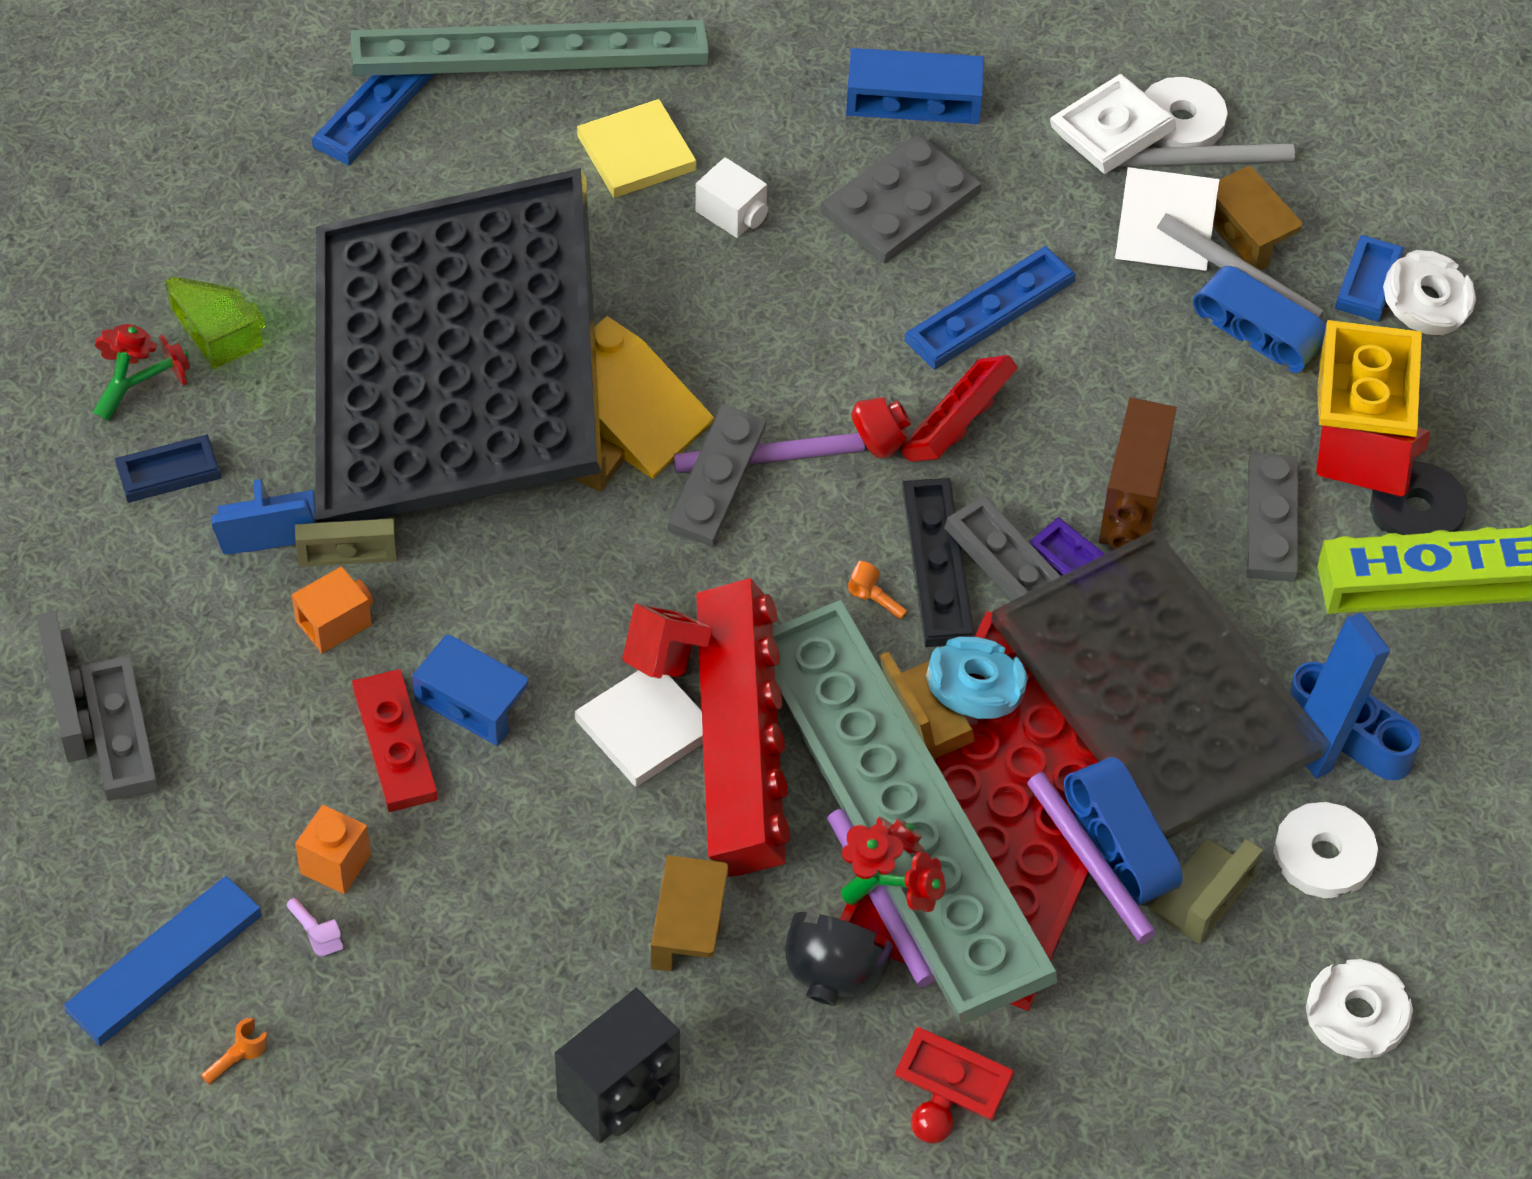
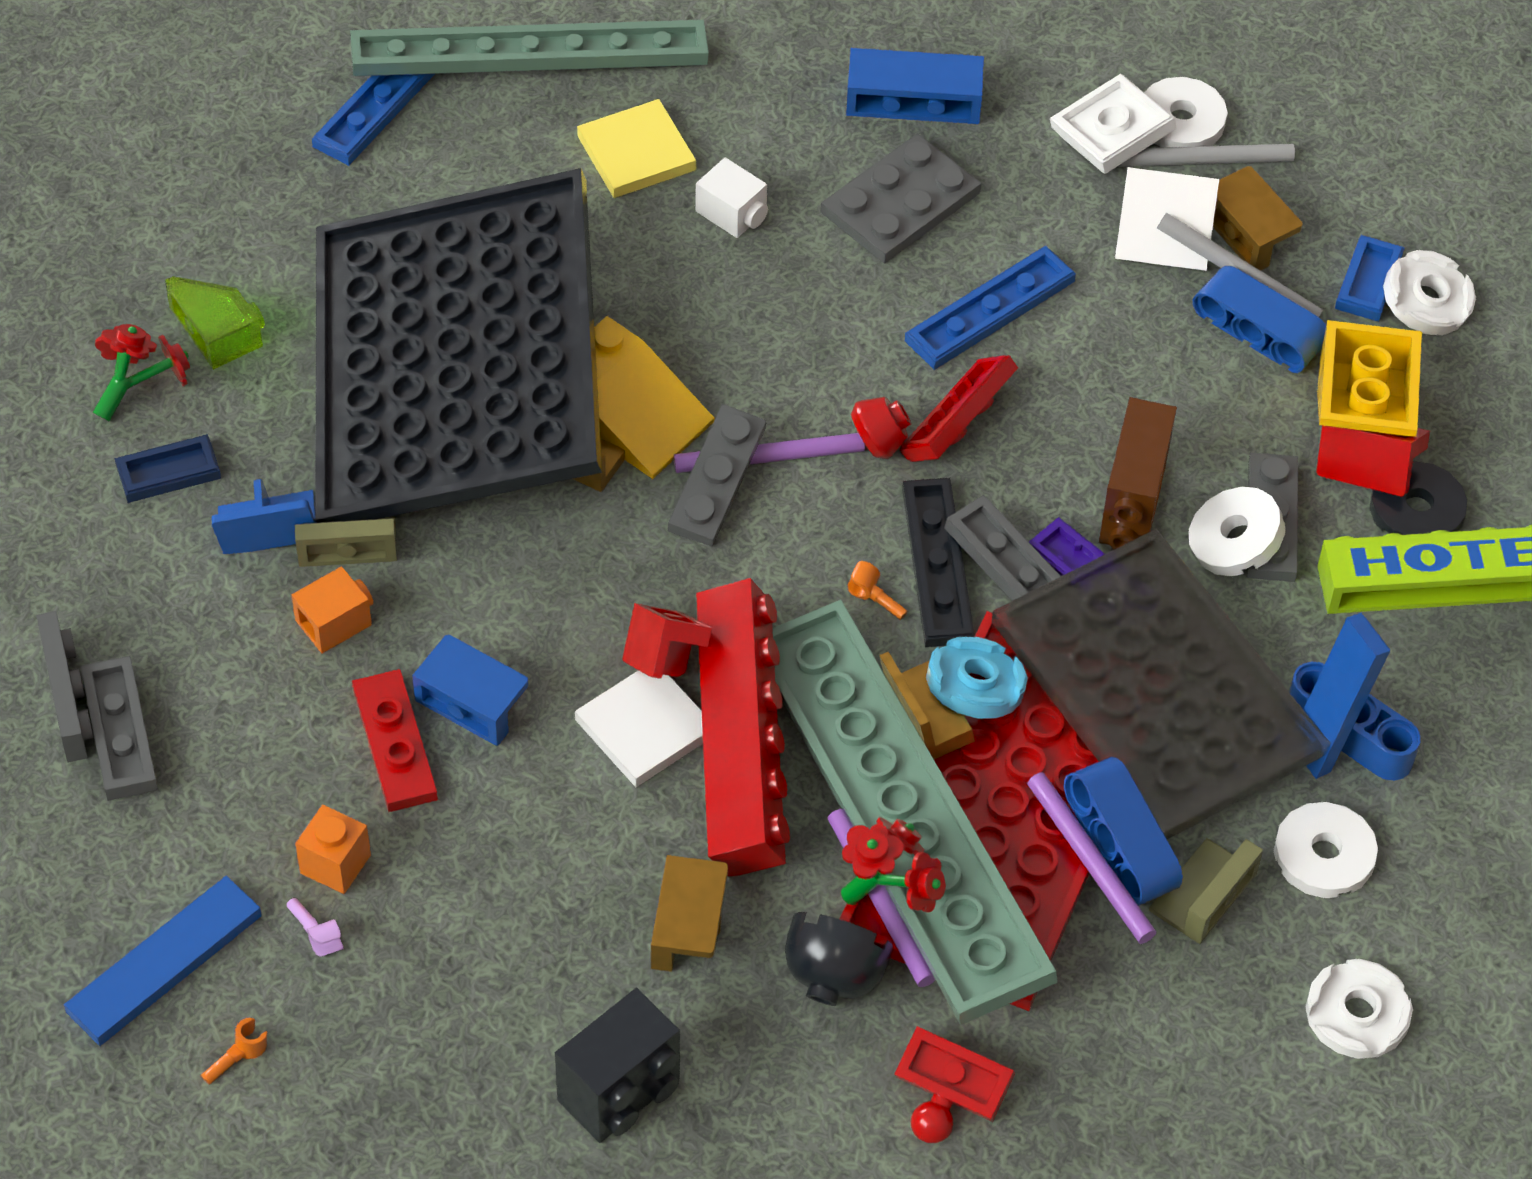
(1225, 512): none -> white tile

